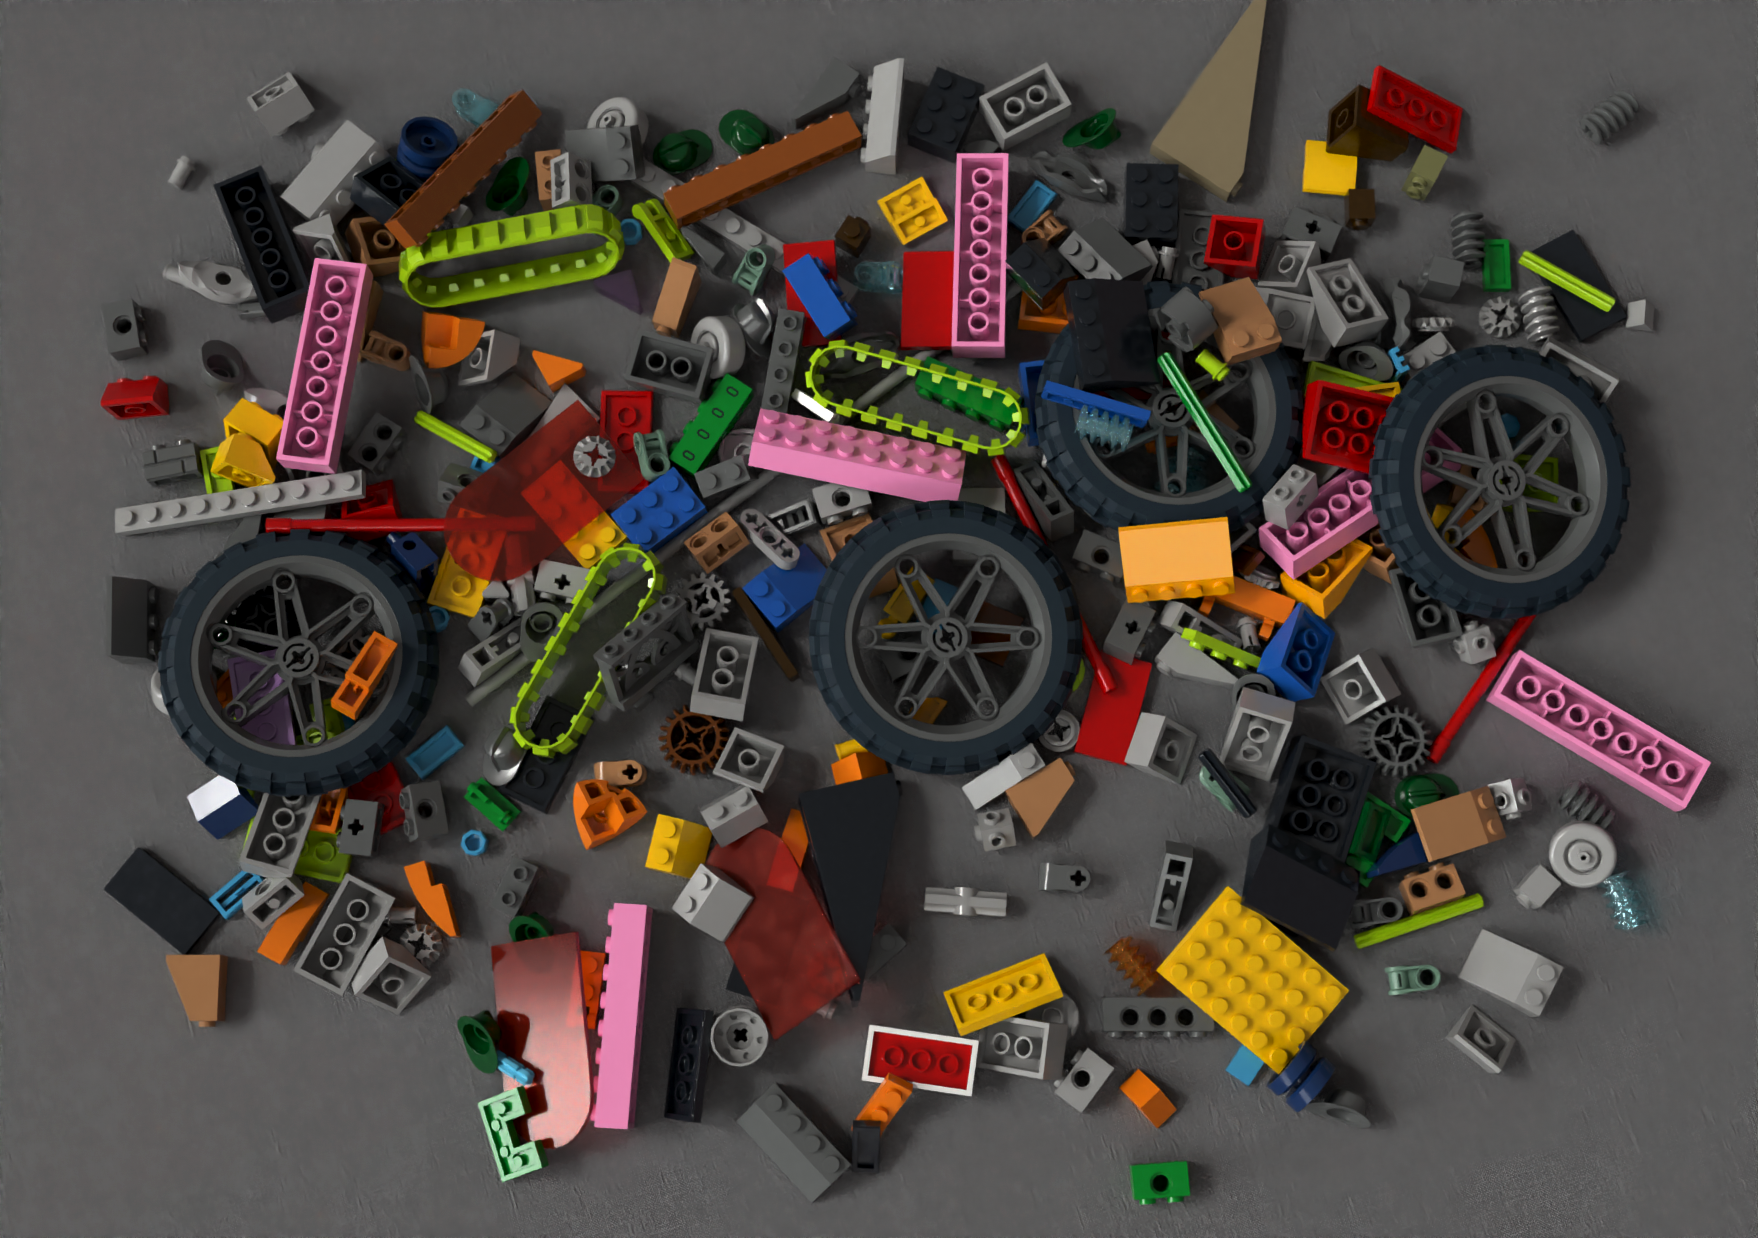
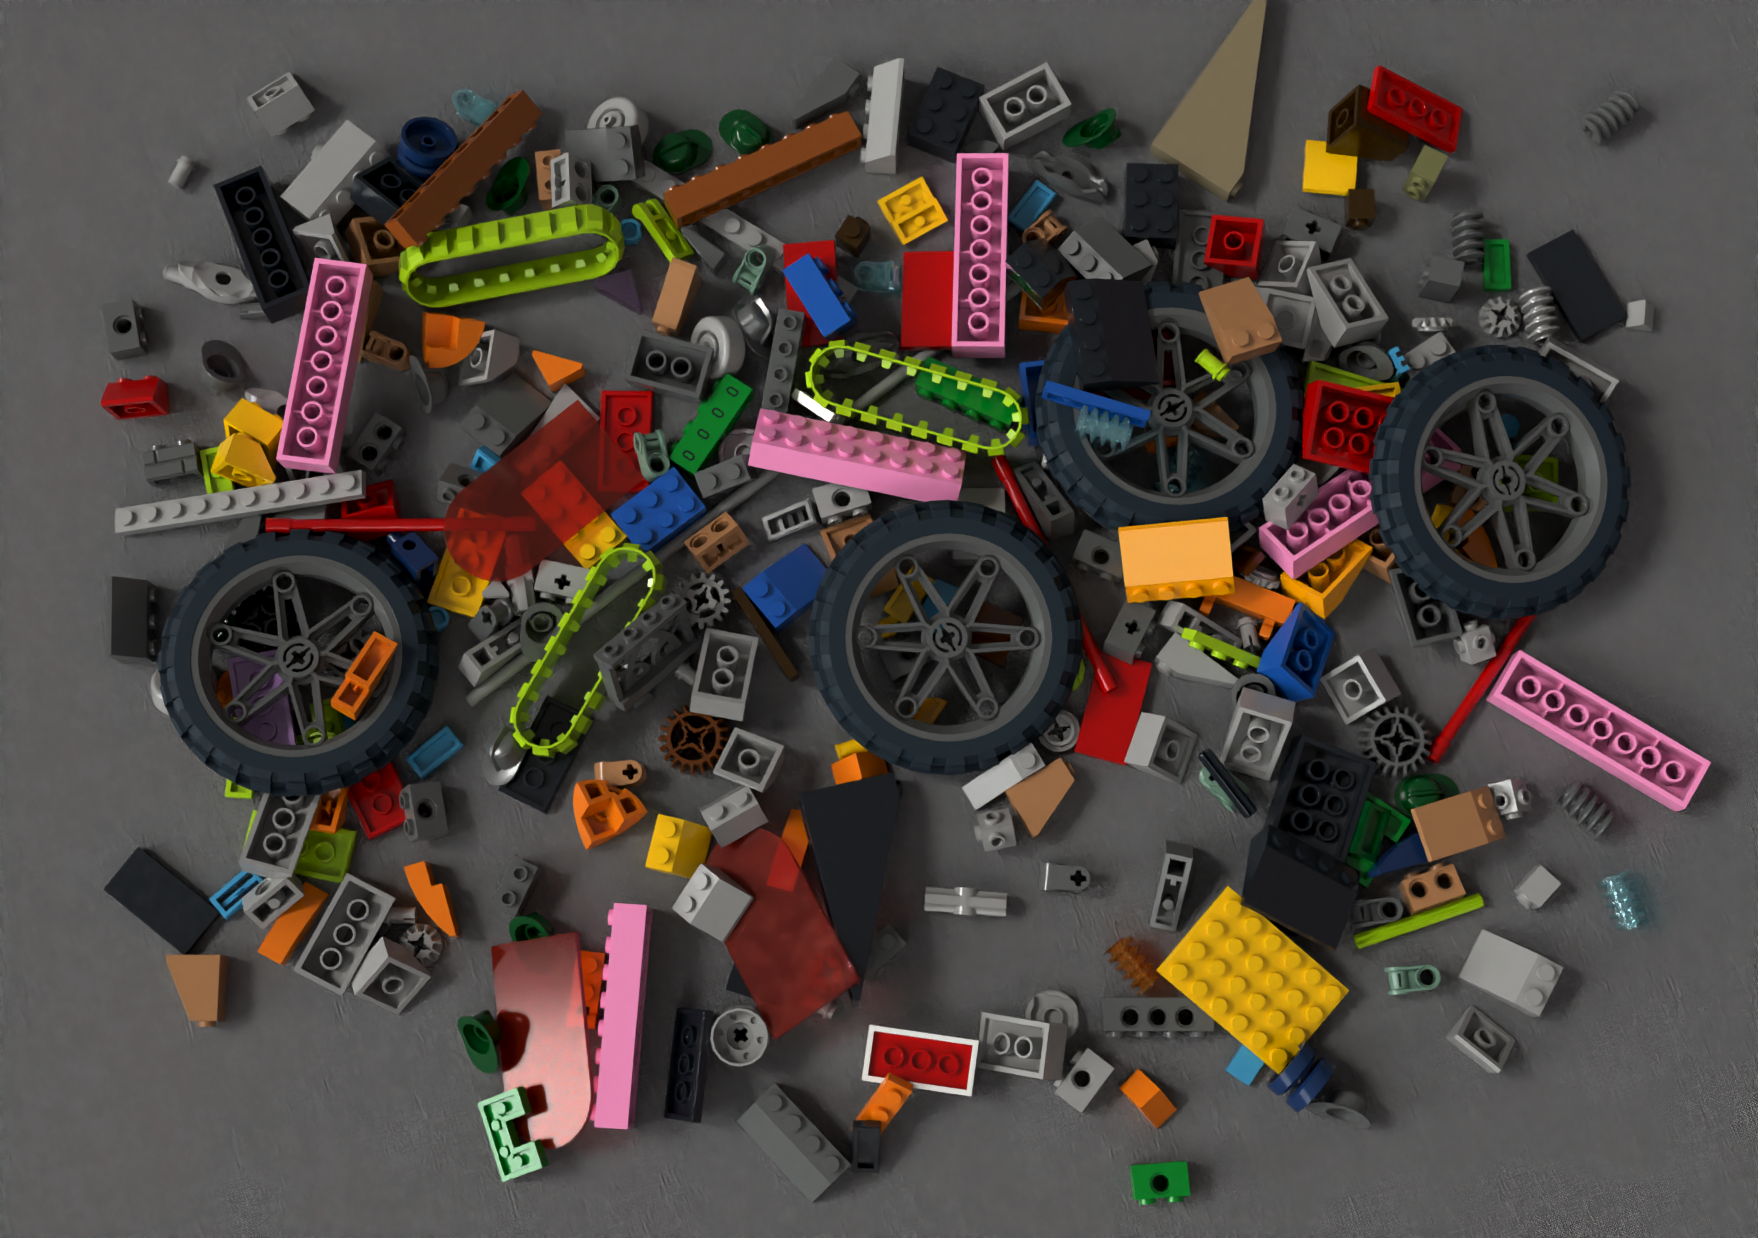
(222, 806): dark blue slope -> none
(364, 842): dark grey brick -> none
(455, 436): lime axle -> none
(474, 843): dark azure tile -> none
(491, 804): green hinge -> none
(514, 1069): medium azure axle -> none
(584, 462): light grey gear -> none
(771, 550): light grey beam -> none
(1002, 994): yellow plate -> none
(1166, 262): light grey pin -> none
(1187, 320): dark grey brick -> none
(1204, 422): green axle -> none
(1401, 310): dark grey piece -> none
(1567, 280): lime axle -> none
(1582, 854): light grey wheel -> none

